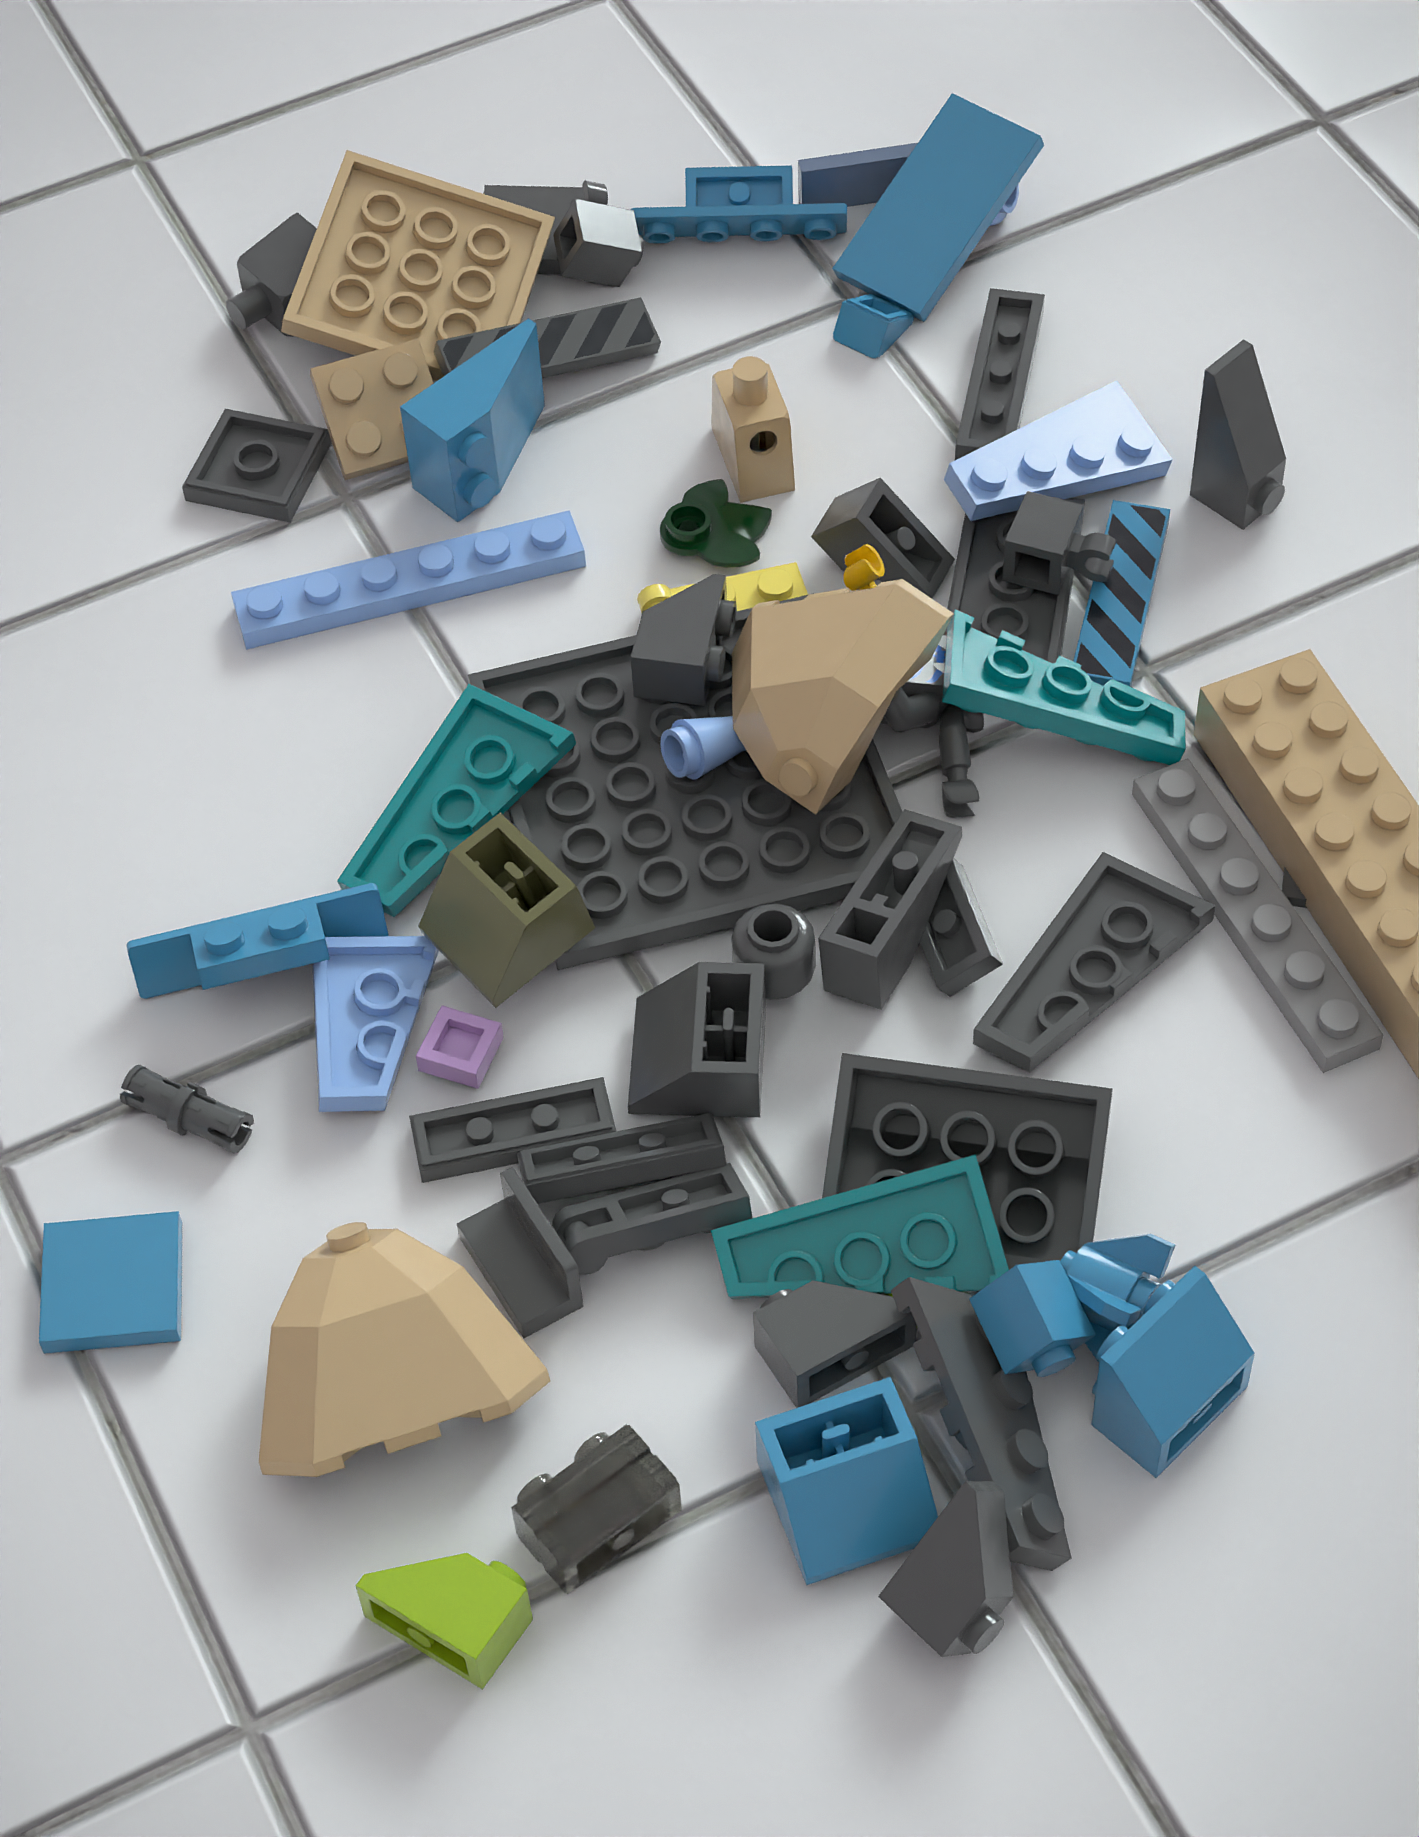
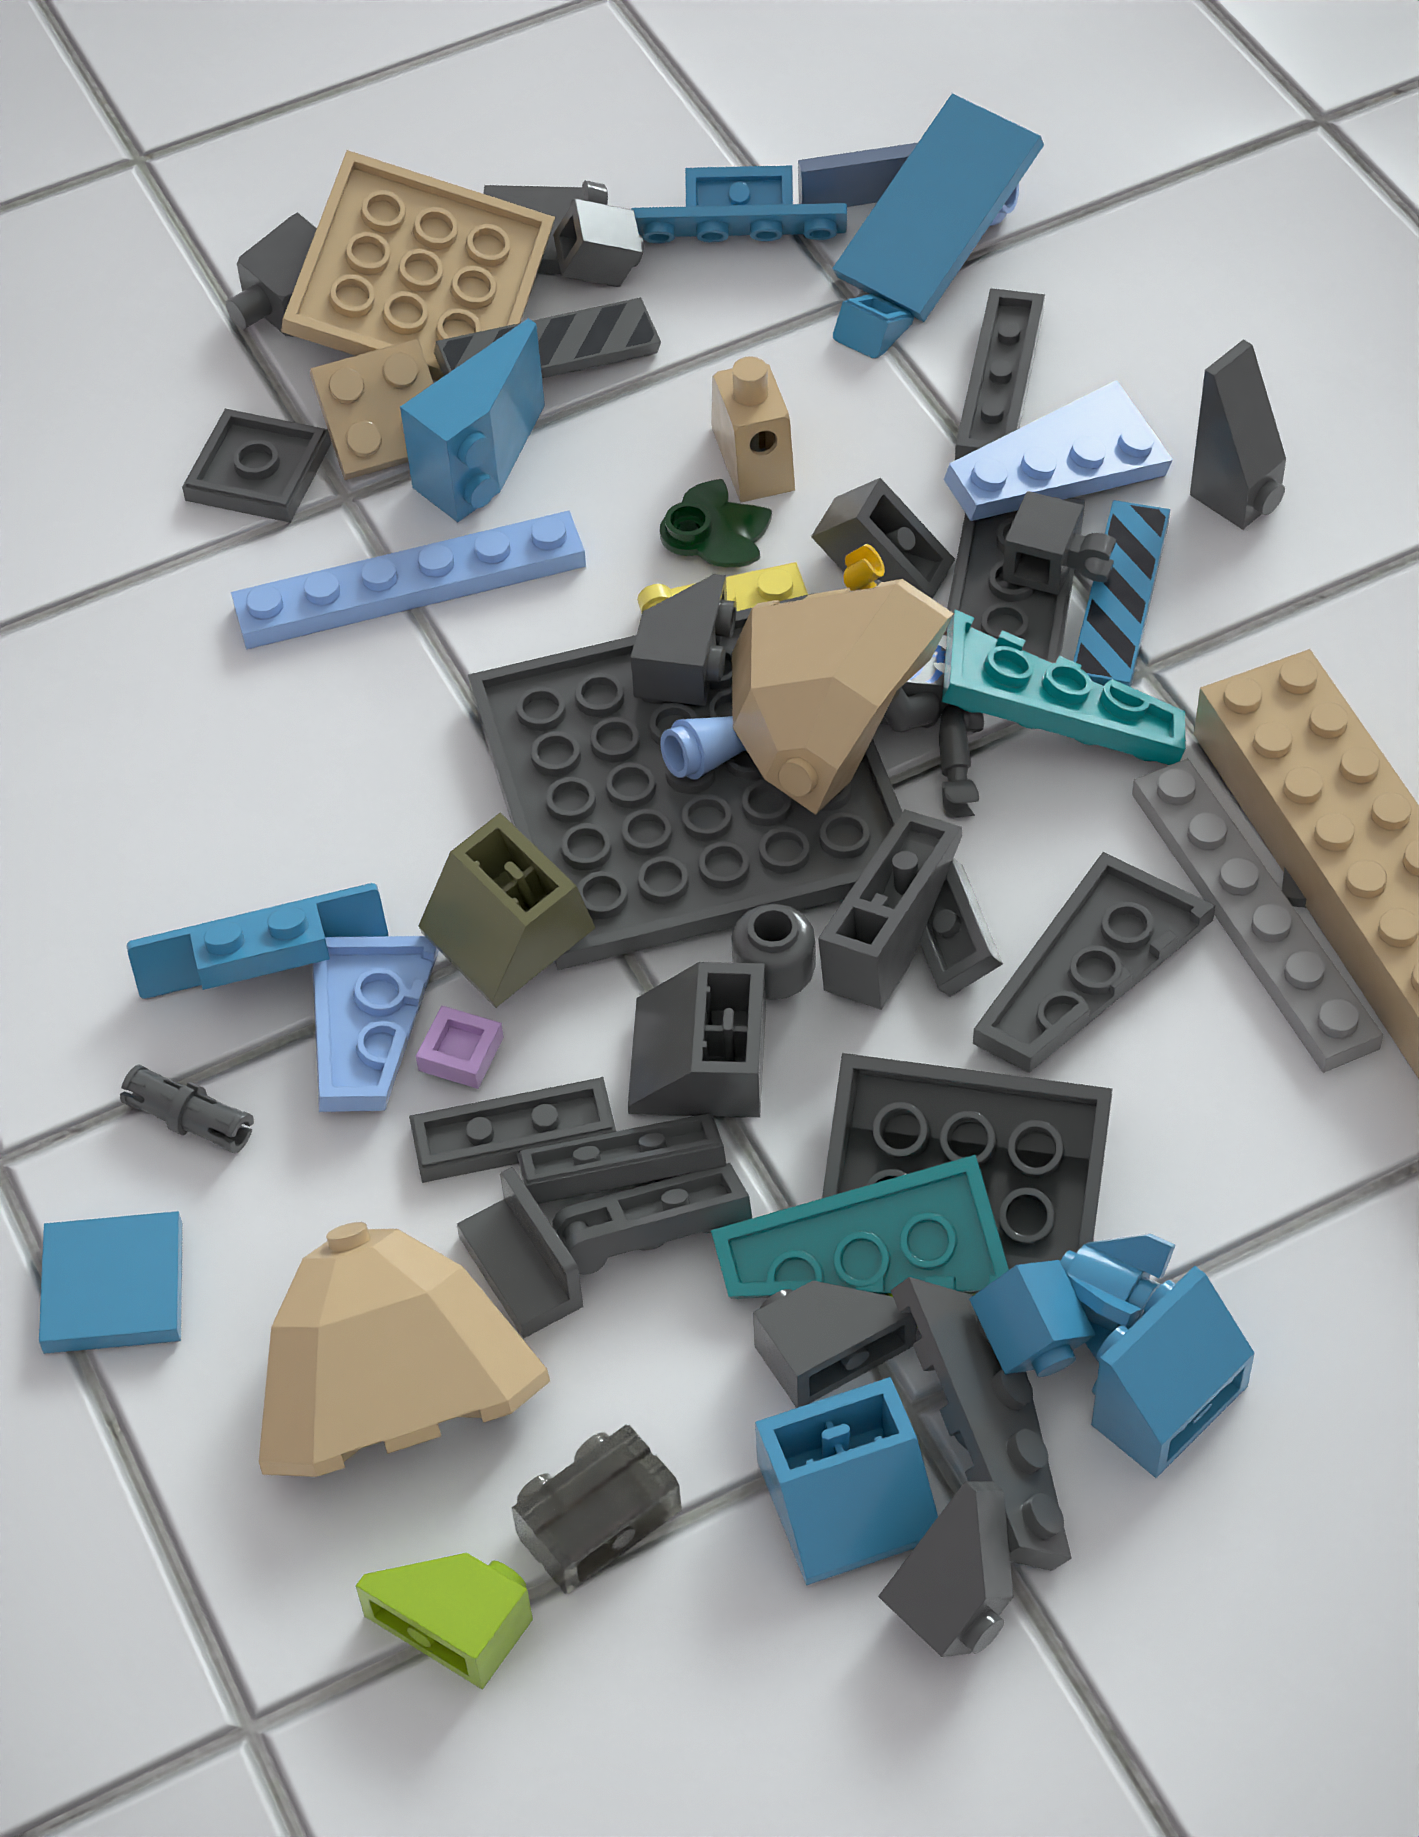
(465, 777): teal wing -> none

